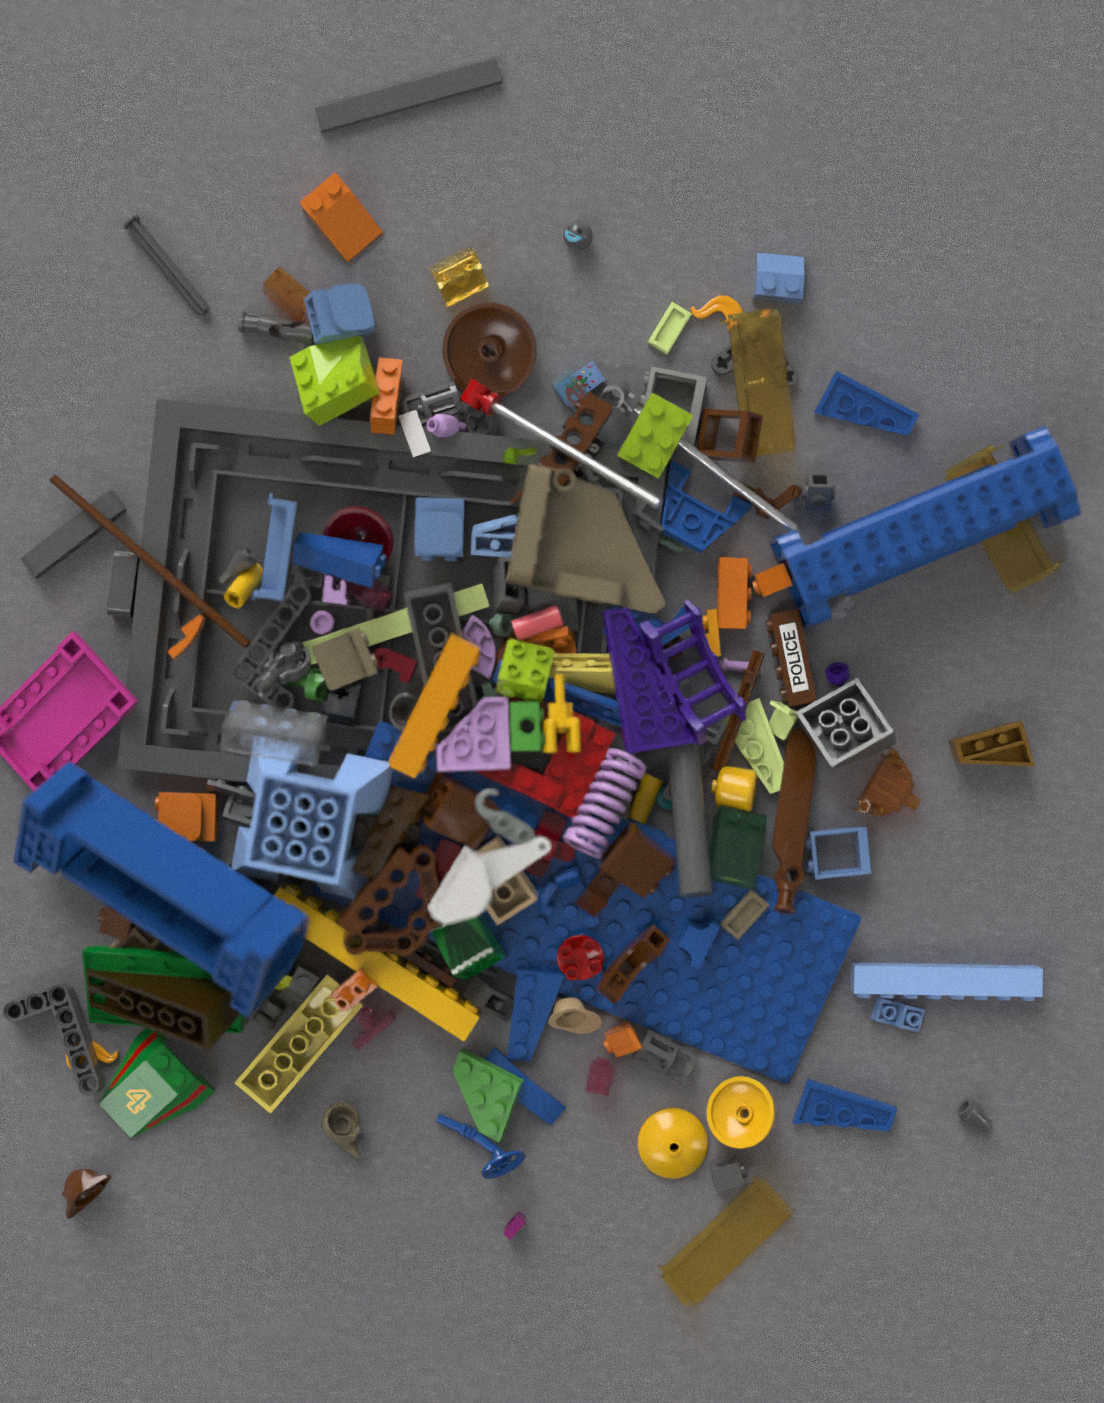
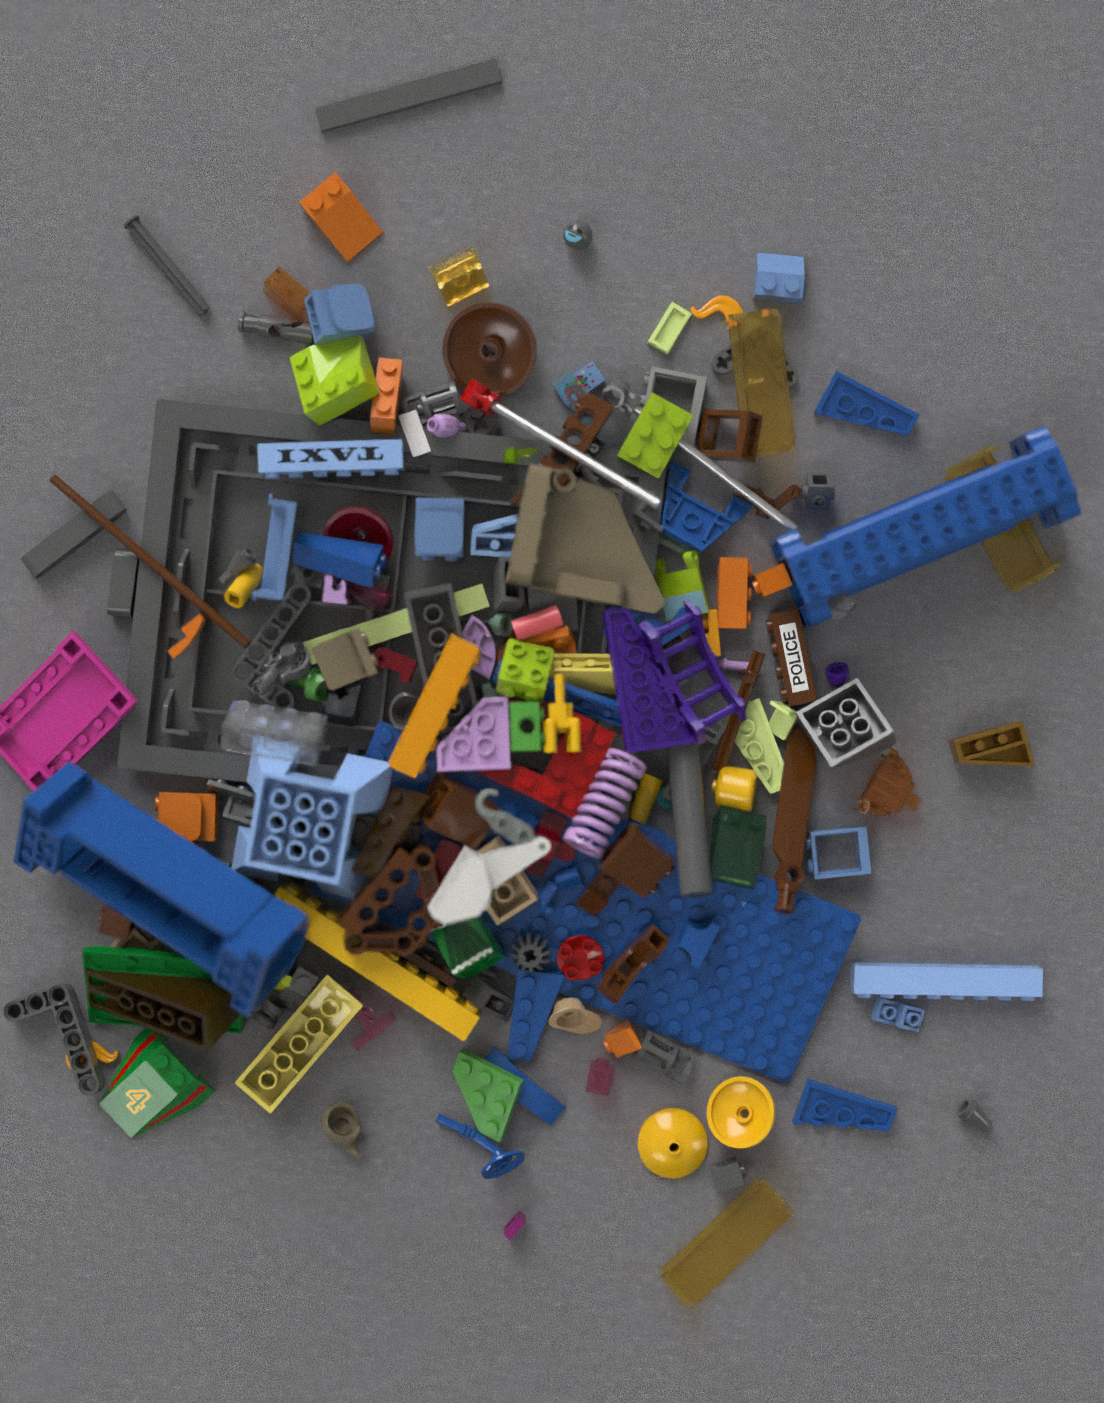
(81, 1189): reddish brown hat -> none
(322, 622): lavender tile -> none
(331, 457): none -> light blue brick
(353, 990): orange hips -> none
(539, 951): none -> dark grey gear
(681, 585): none -> lime flag
(744, 914): dark tan tile -> none

